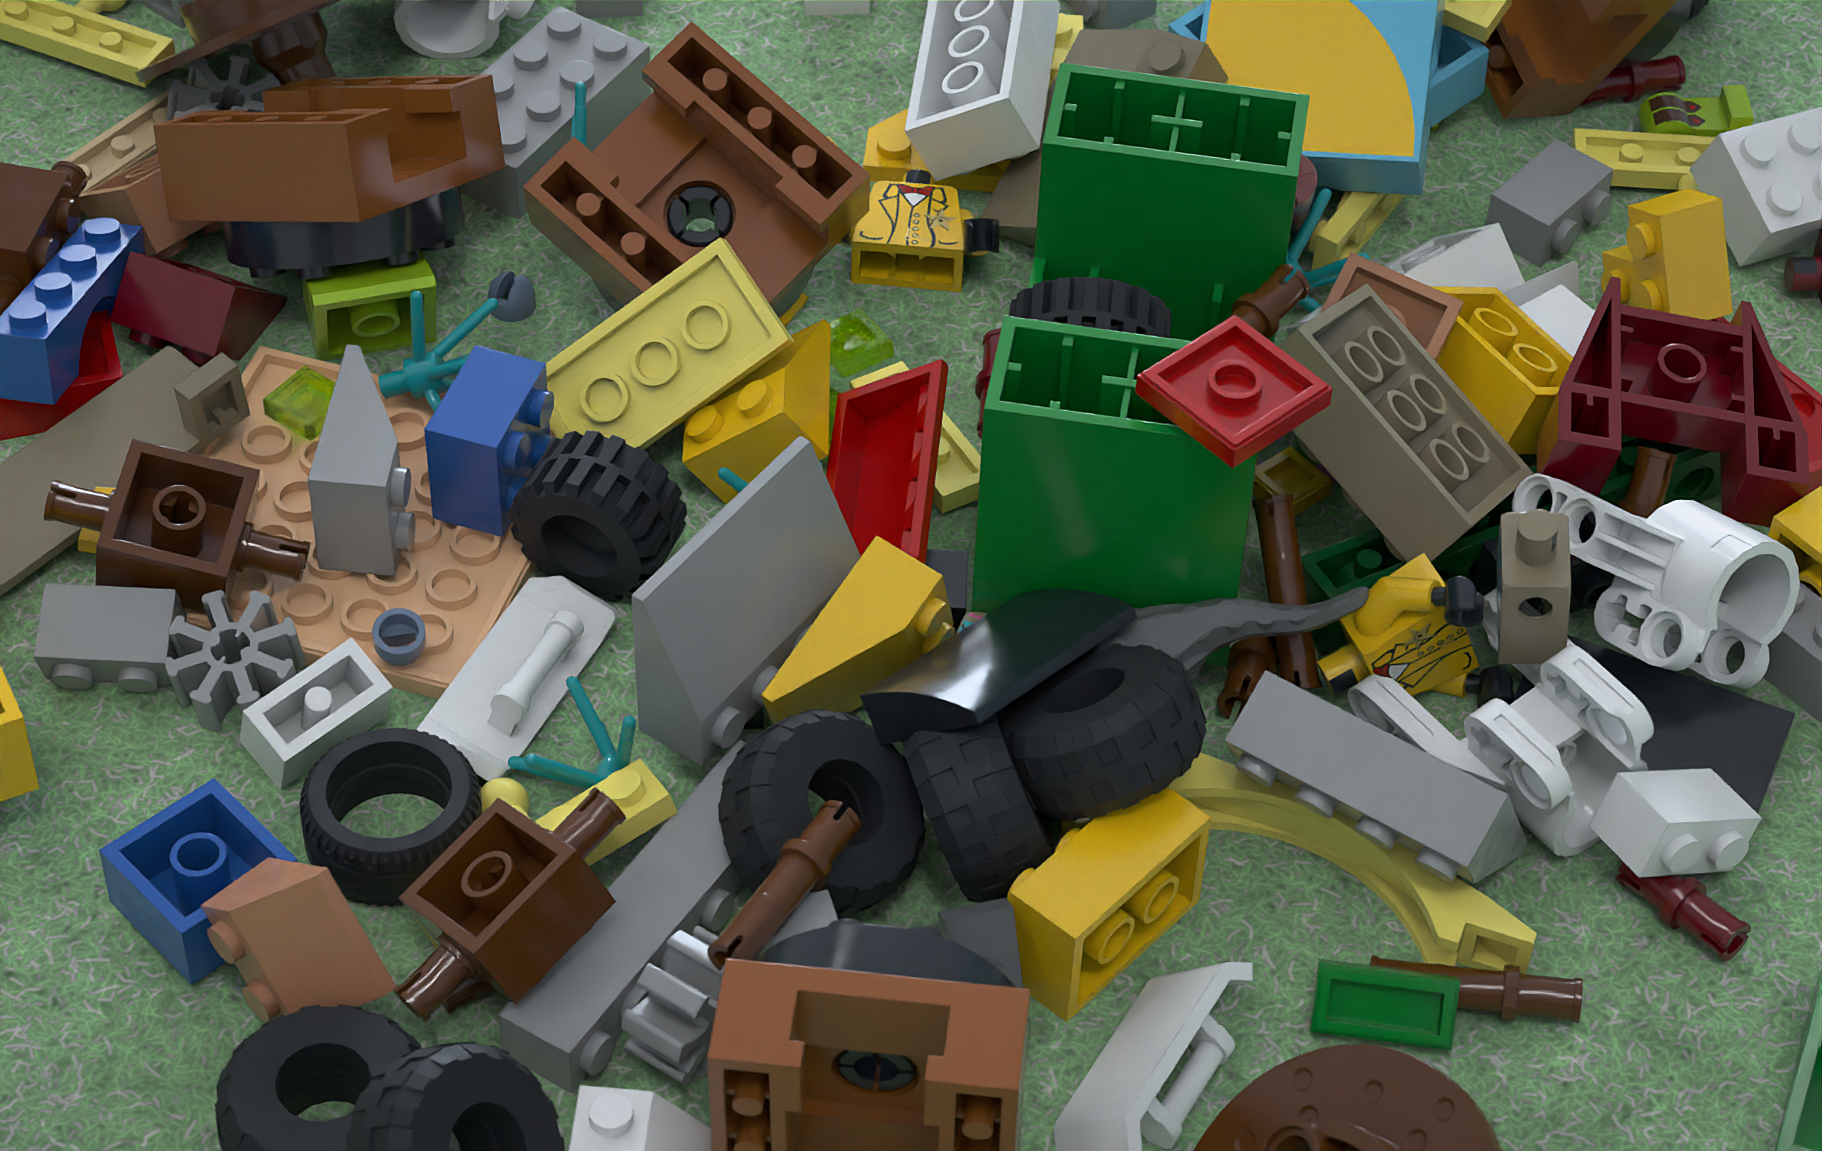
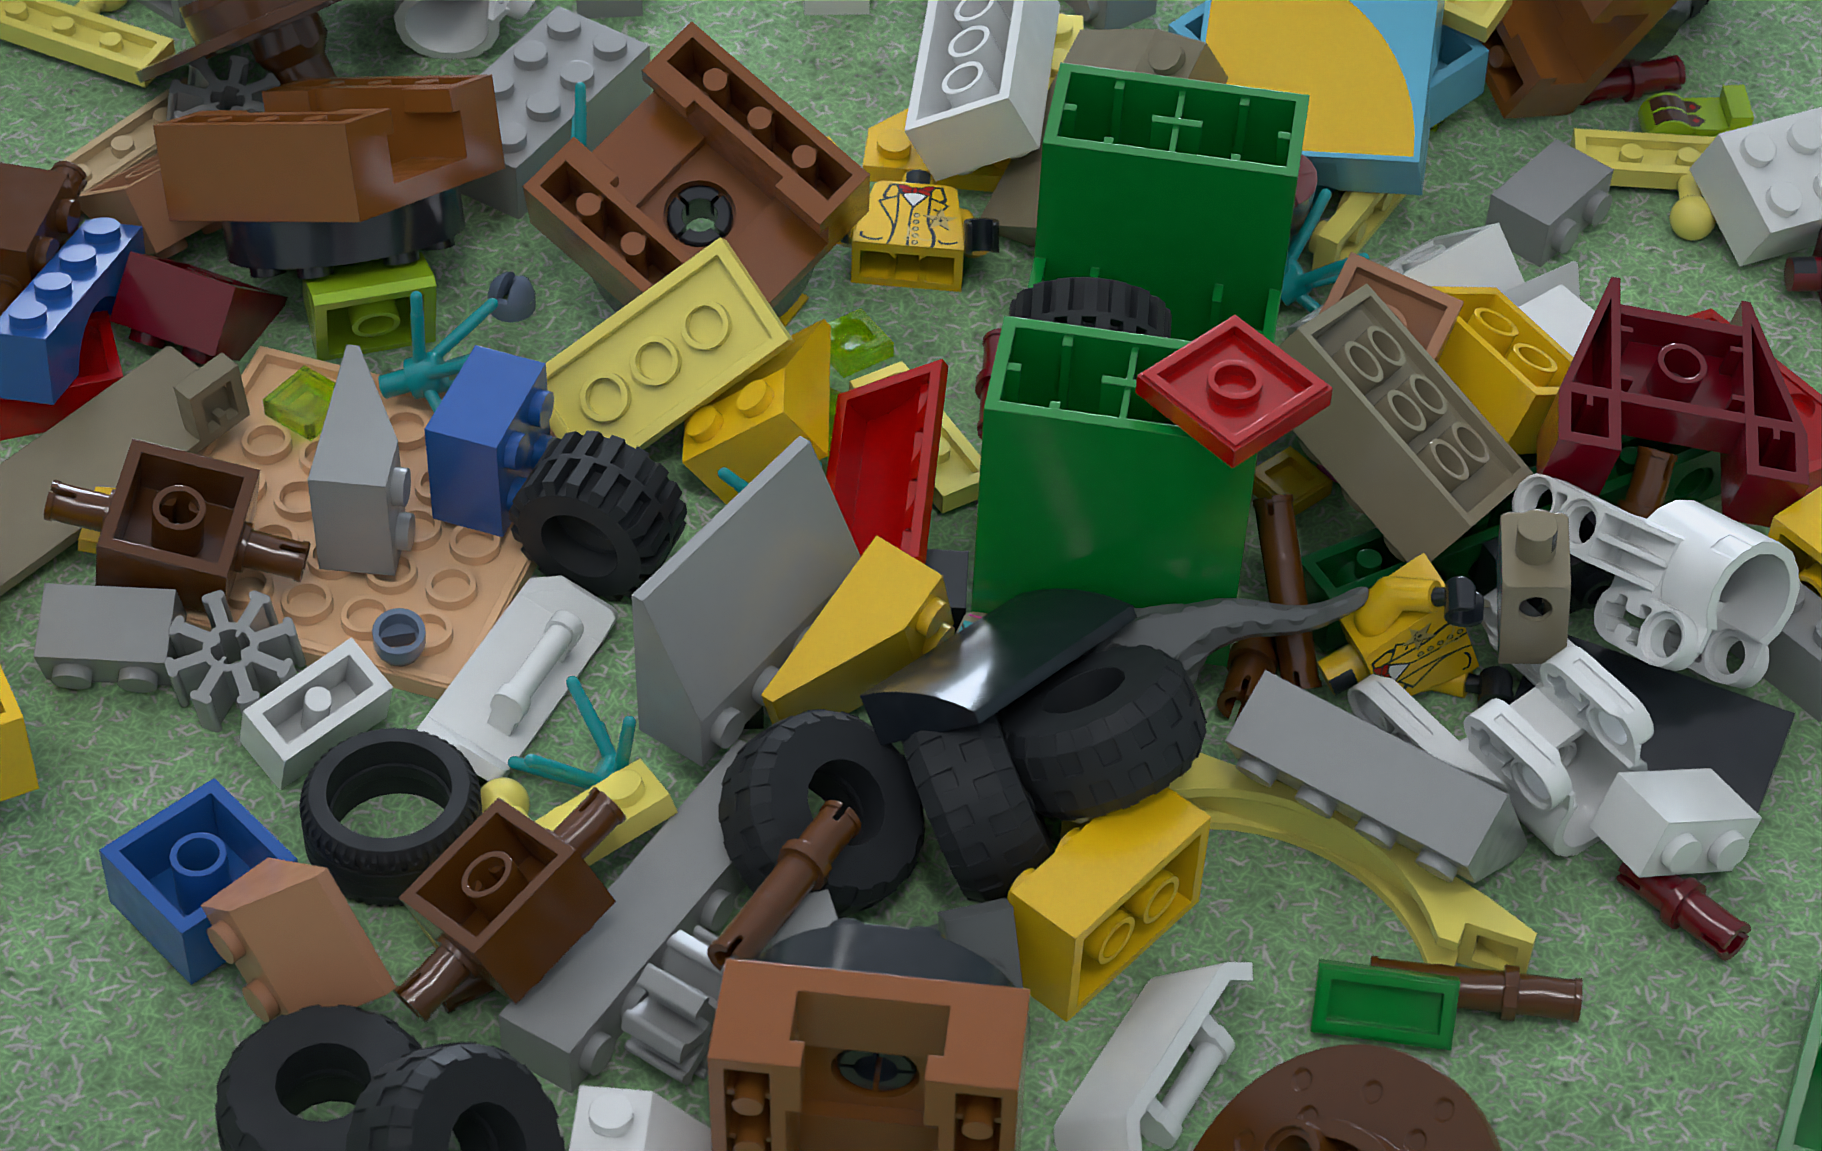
(1271, 300): reddish brown pin -> none
(1674, 256): yellow brick -> none

